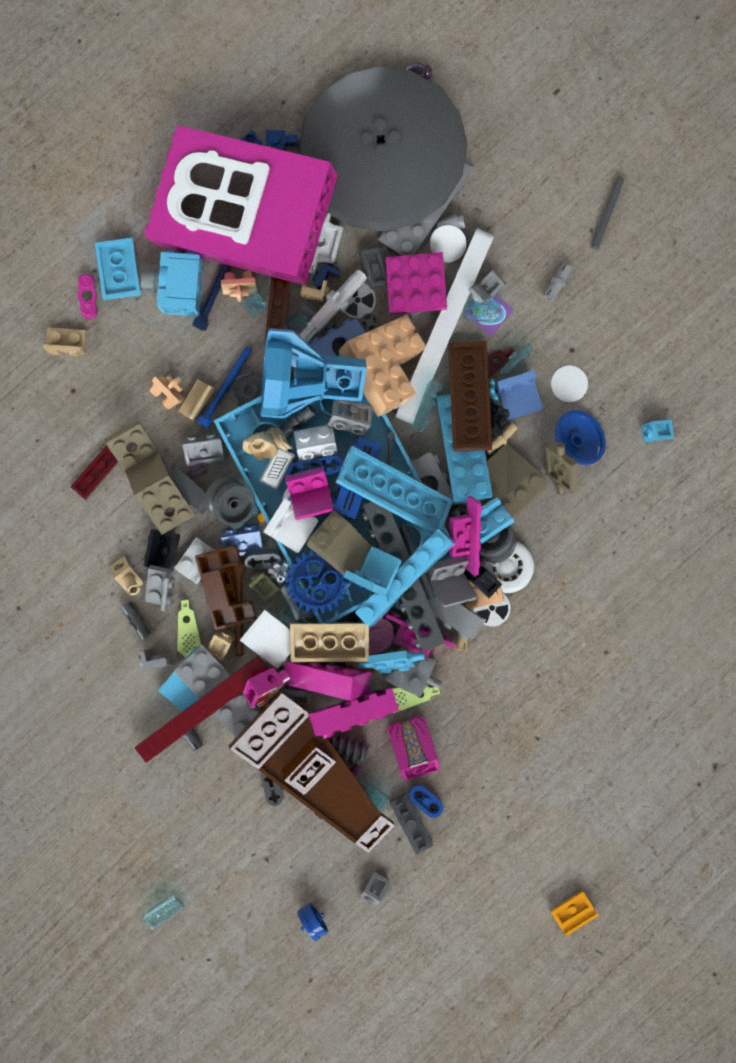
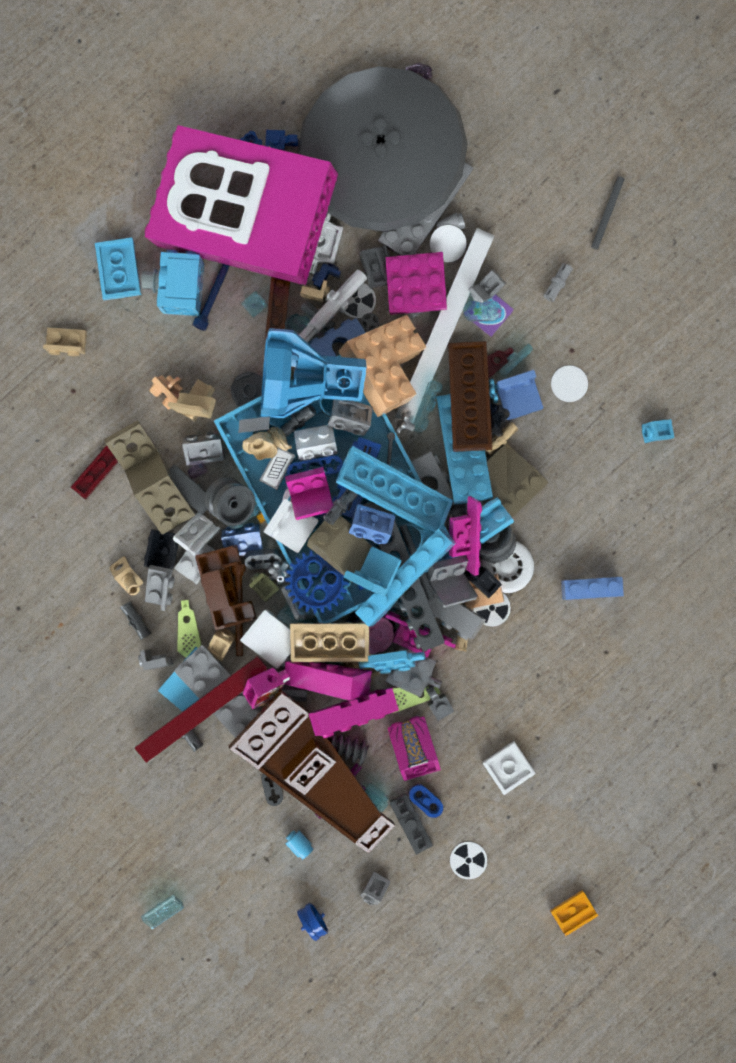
(87, 308): dark pink piece -> none
(194, 405): none -> tan panel
(196, 534): none -> white plate
(205, 418): blue piece -> none
(238, 287): light nougat hips -> none
(254, 424): none -> light grey sticker
(299, 844): none -> medium azure brick
(340, 506): none -> dark grey pin
(372, 524): none -> medium blue bracket
(404, 423): none -> light grey plant
(439, 705): none -> dark grey plate
(468, 860): none -> white sticker
(508, 767): none -> white plate
(561, 468): dark tan plate -> none
(582, 437): blue dish -> none
(592, 588): none -> medium blue arch

